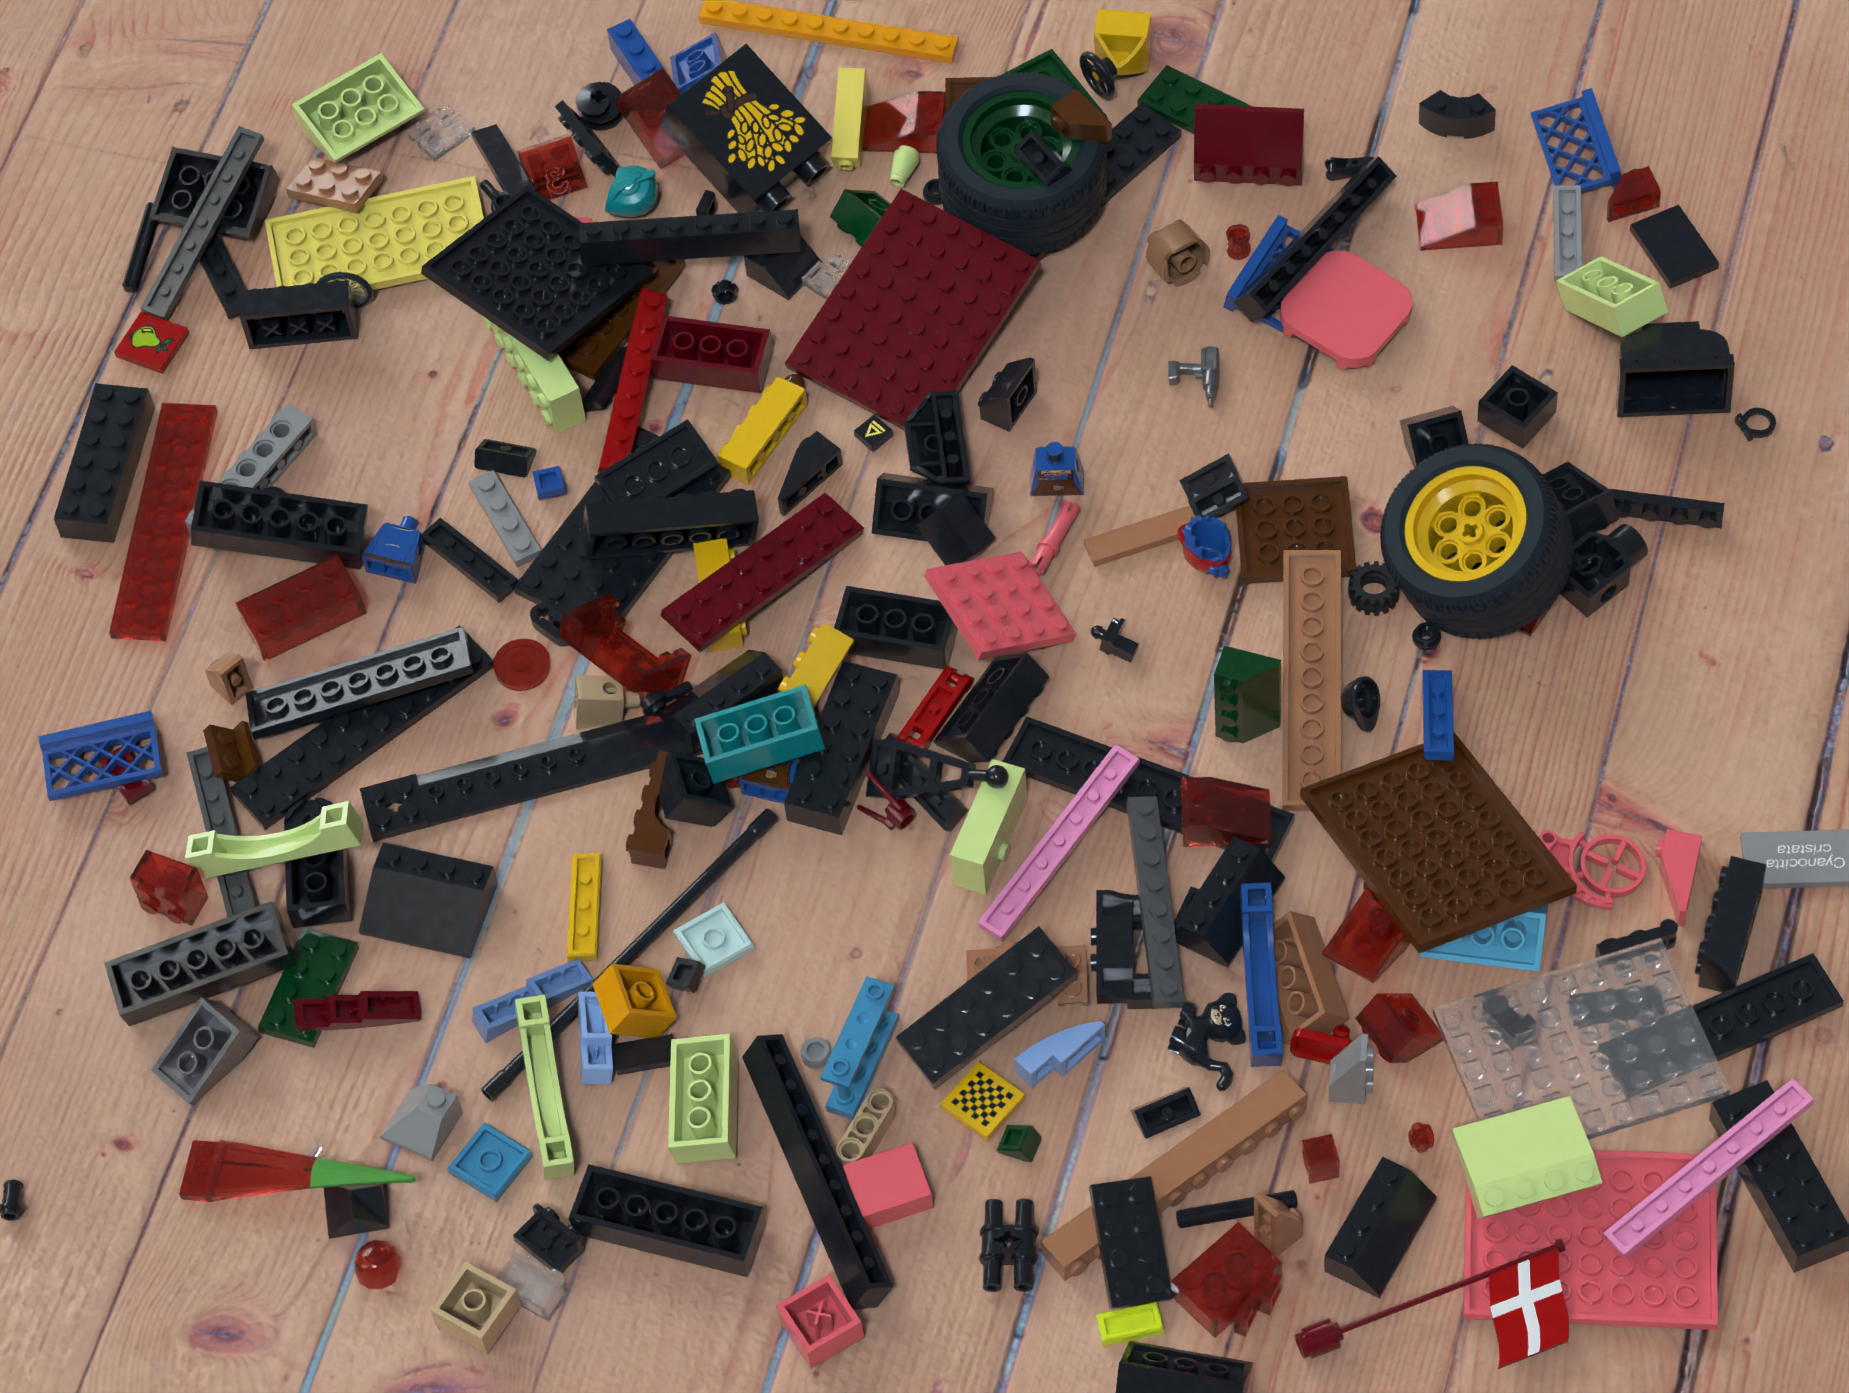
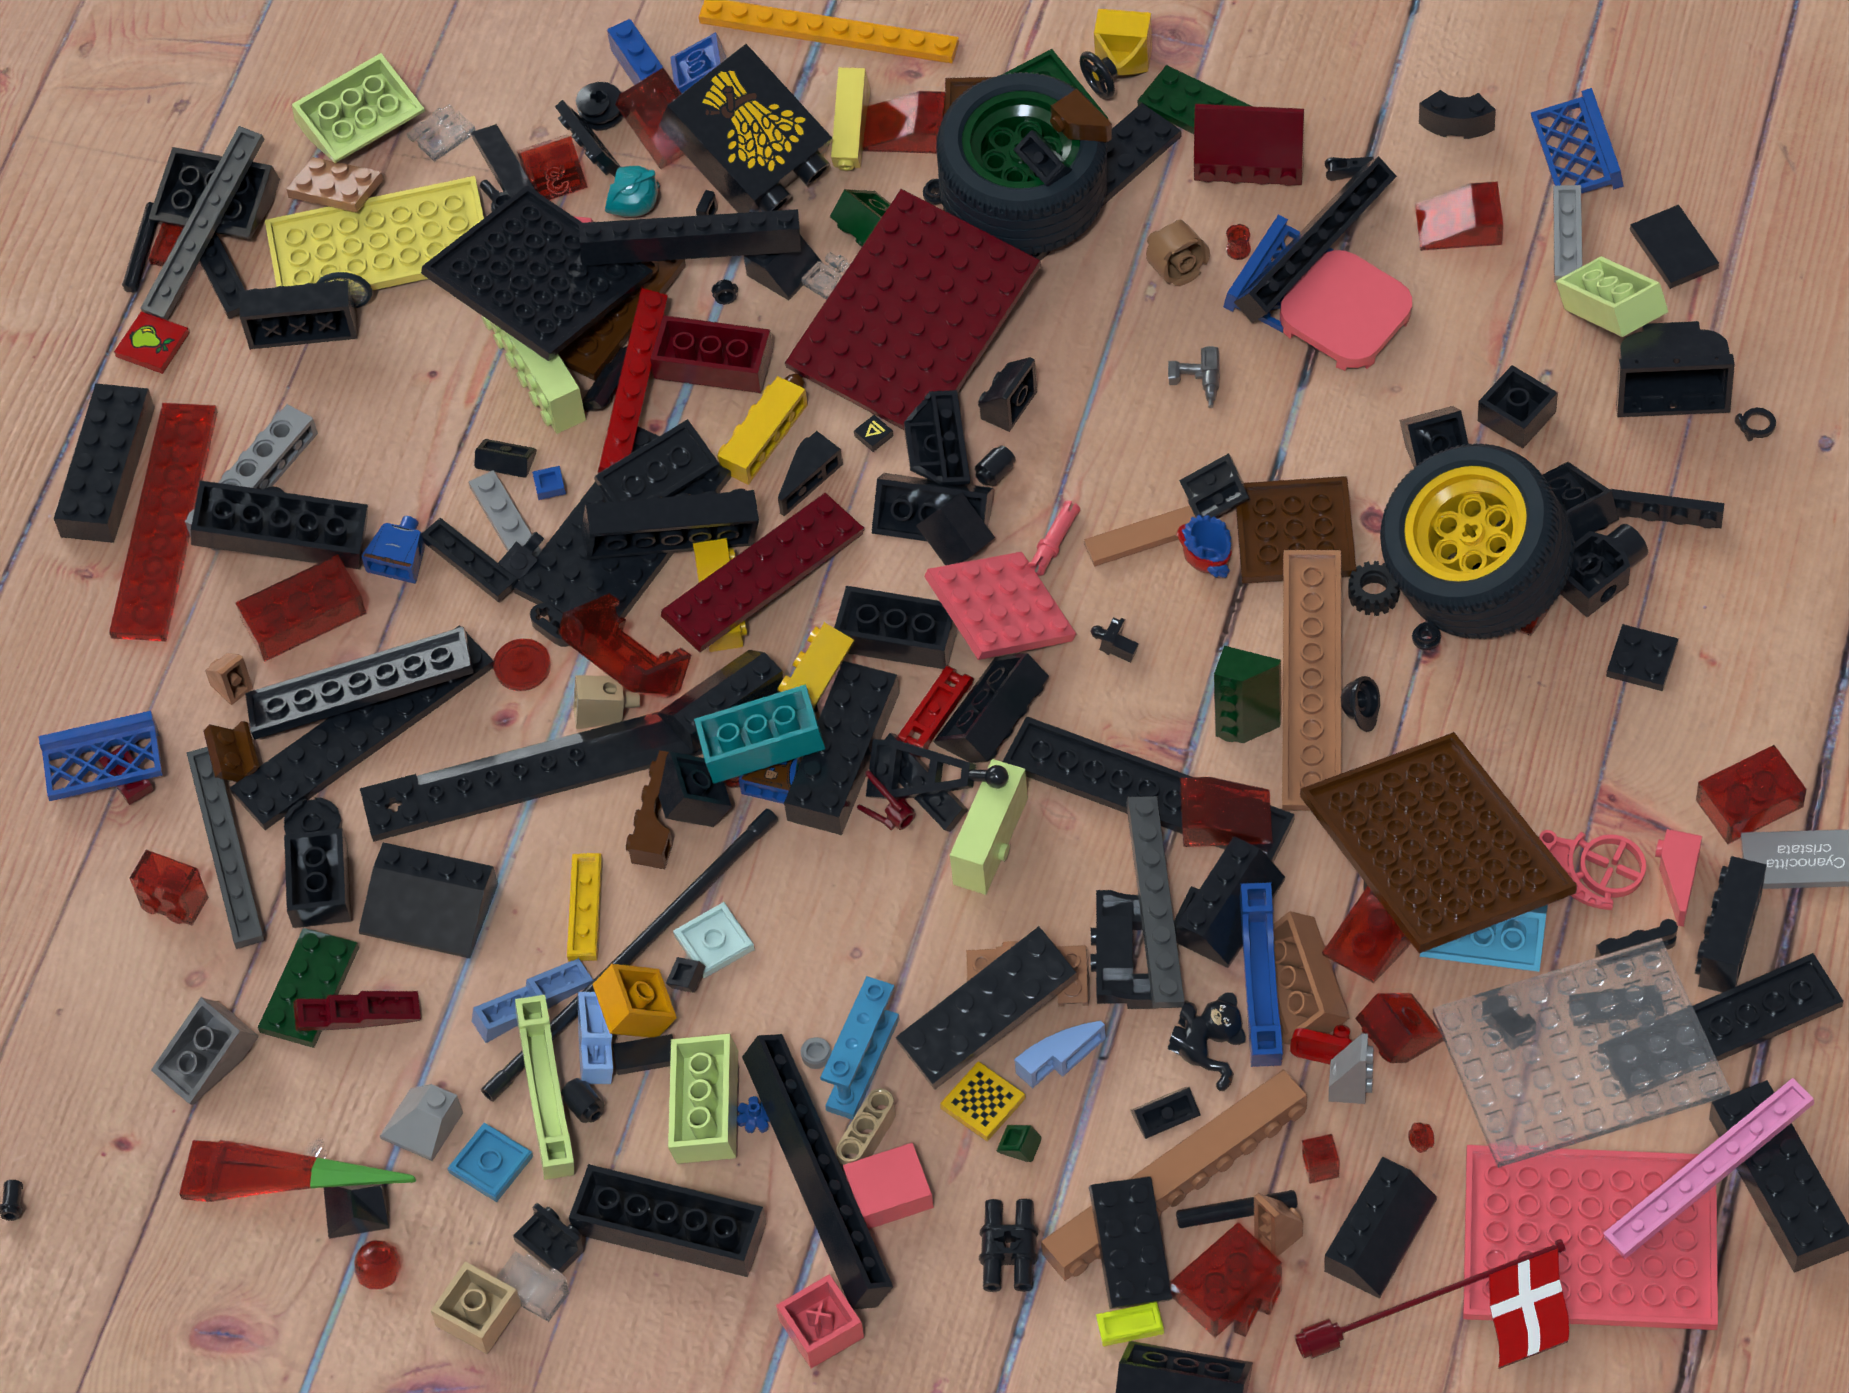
(164, 243): none -> clear red plate
(200, 963): black brick -> none
(223, 854): yellowish green arch -> none
(519, 558): none -> black plate
(582, 1100): none -> black brick
(656, 701): black plate -> none
(752, 1116): none -> blue plant
(903, 165): yellowish green cone -> none
(994, 466): none -> black brick
(1056, 471): blue torso -> none
(1058, 843): bright pink plate -> none
(1437, 715): blue plate -> none
(1525, 1157): yellowish green slope -> none
(1634, 194): clear red slope -> none
(1642, 657): none -> black plate
(1751, 794): none -> clear red brick

